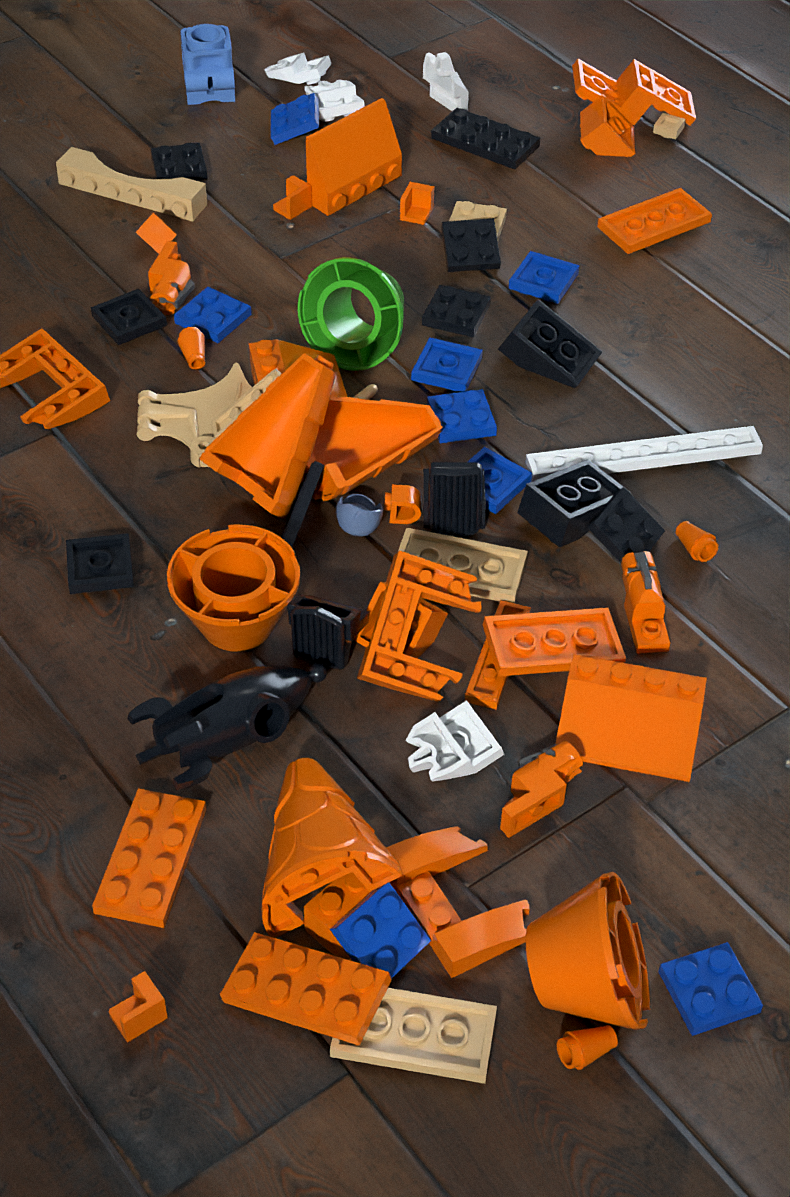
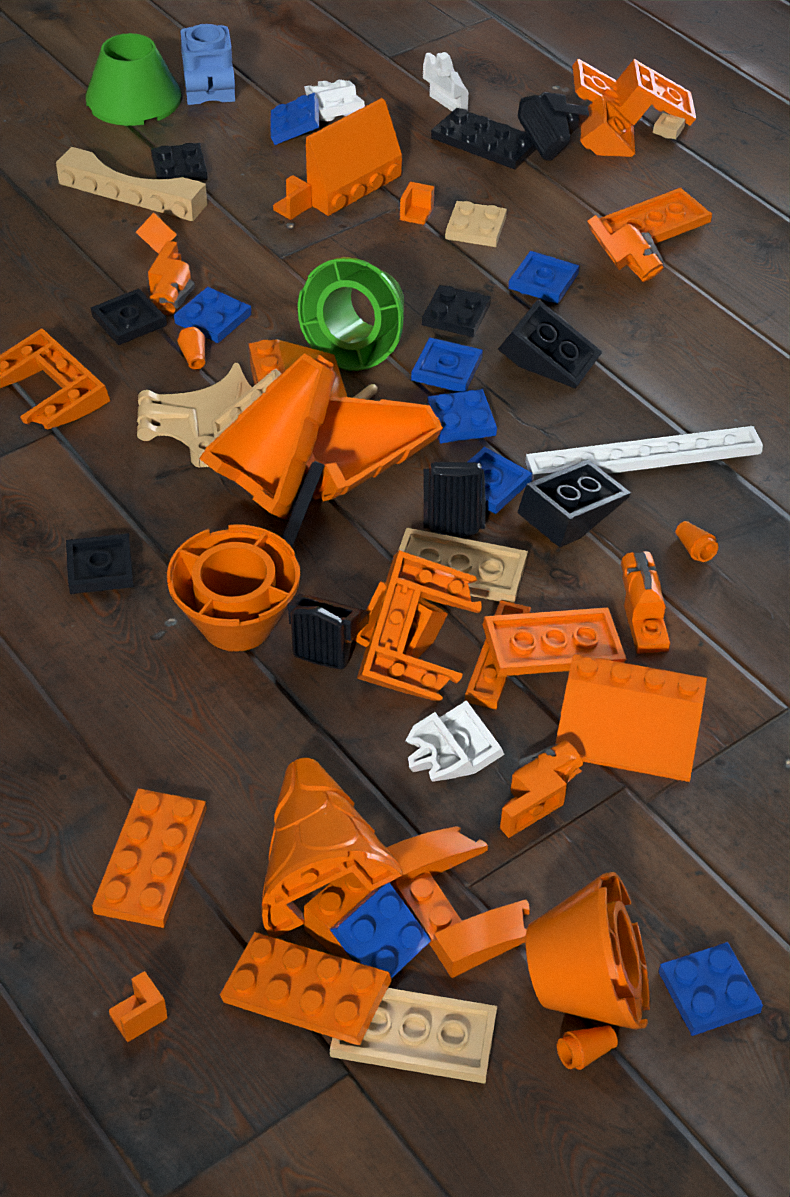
(131, 82): none -> bright green cone
(225, 717): black piece -> none
(298, 69): white plate -> none
(358, 514): sand blue hair -> none
(403, 504): orange plate -> none
(470, 245): black plate -> none
(550, 121): none -> black piece
(625, 526): black plate -> none
(628, 248): none -> orange plate

